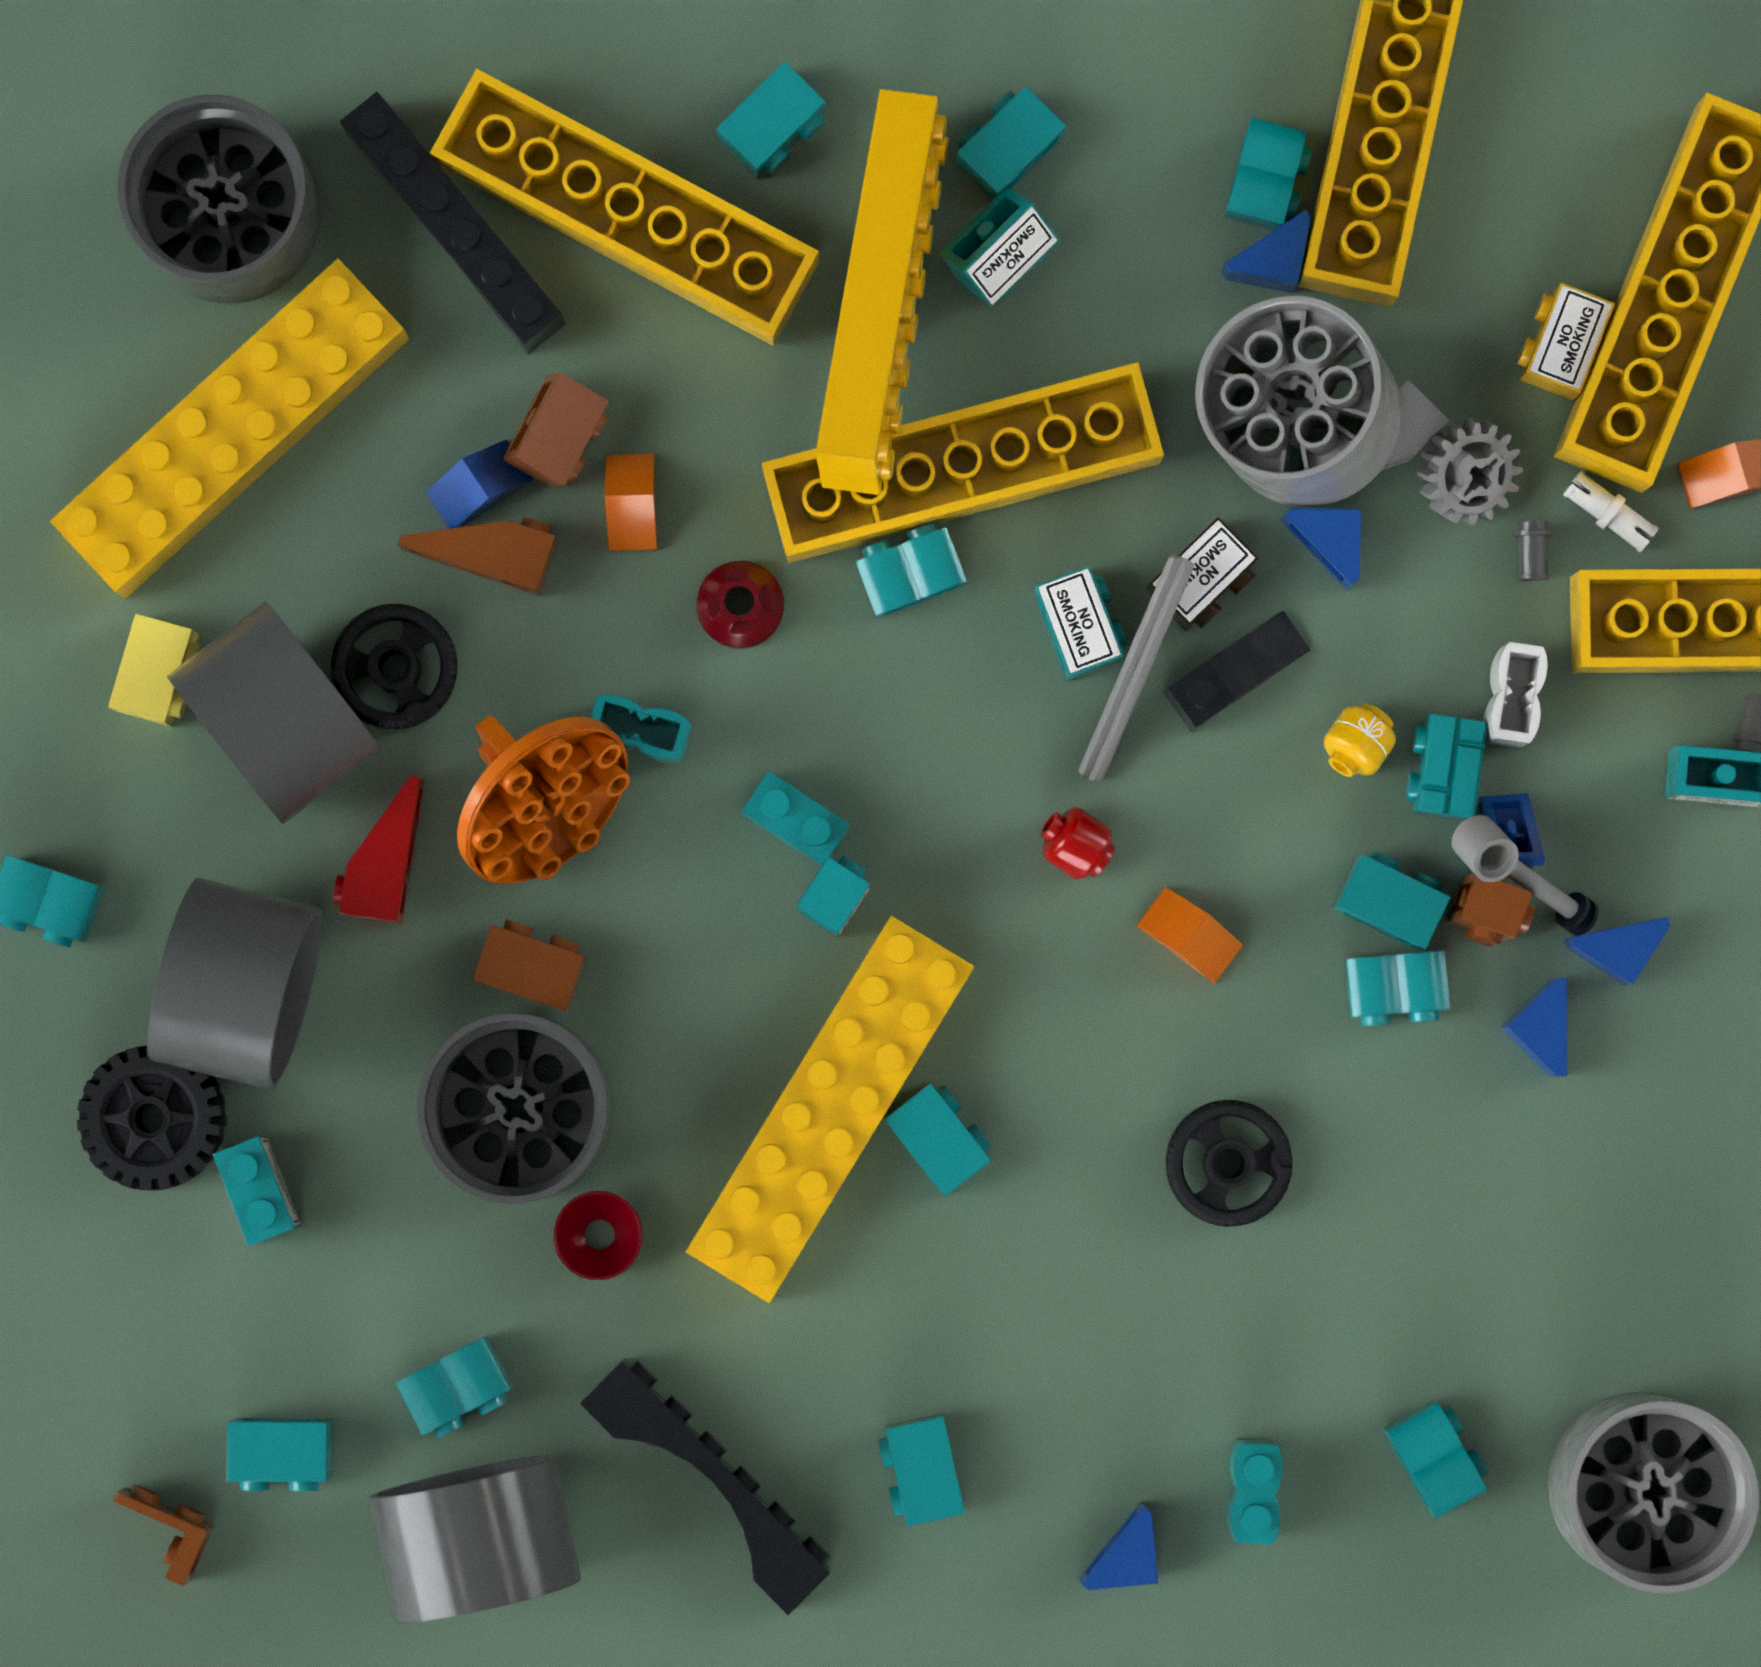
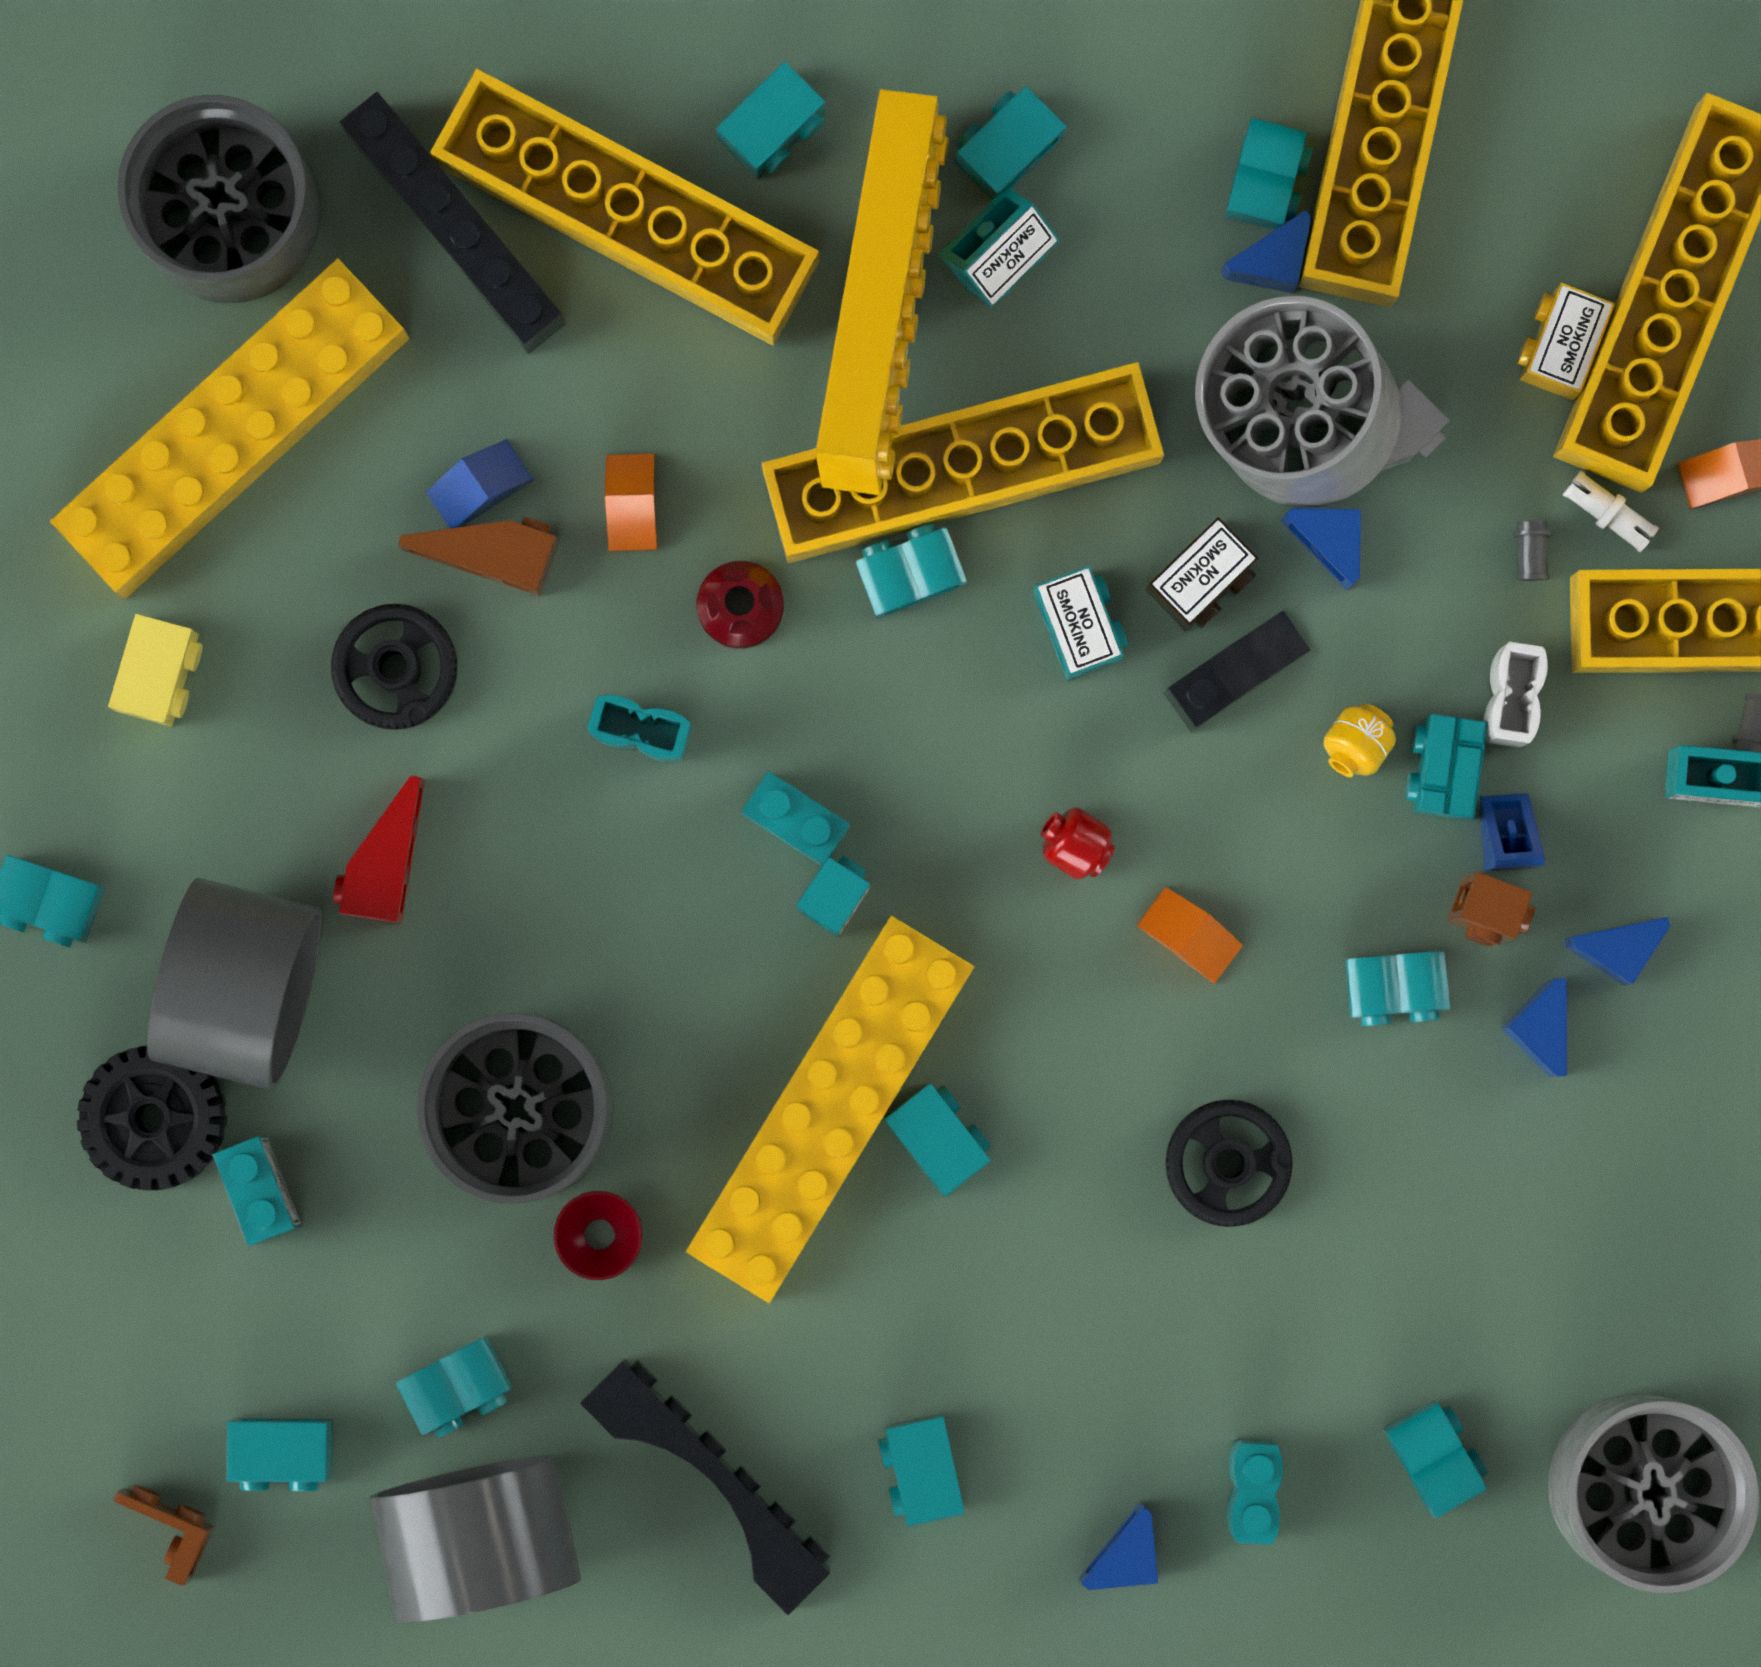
(274, 712): dark grey wheel -> none
(529, 966): dark orange brick -> none
(540, 797): orange bracket -> none
(557, 431): dark orange brick -> none
(1136, 668): light grey axle -> none
(1392, 901): teal brick -> none
(1489, 475): light grey gear -> none
(1494, 856): light grey piece -> none

